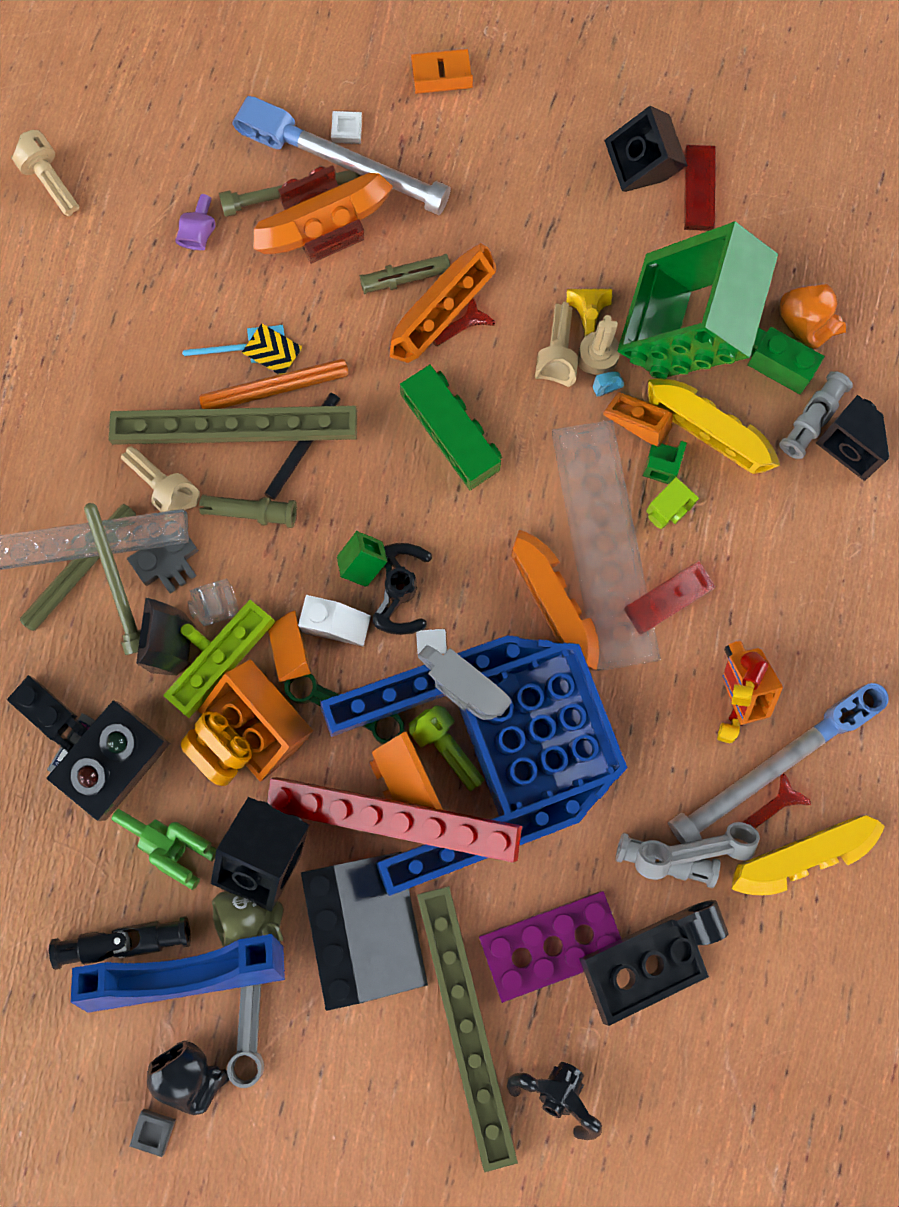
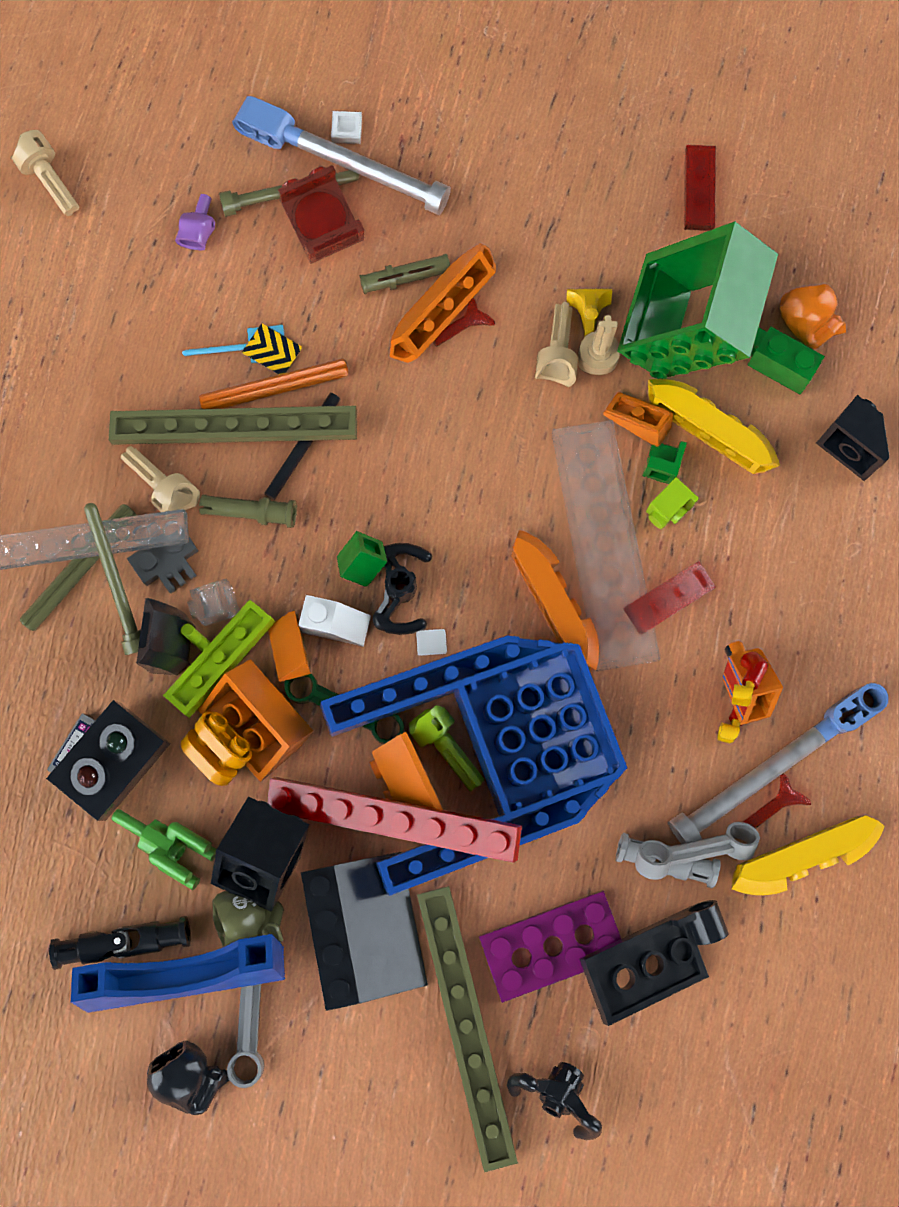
(46, 711): black hinge -> none
(152, 1132): flat silver tile -> none
(321, 214): orange brick -> none
(450, 426): green brick -> none
(456, 71): orange piece -> none
(464, 684): light grey piece -> none
(607, 383): medium azure tile -> none
(645, 150): black slope -> none
(816, 414): light grey piece -> none

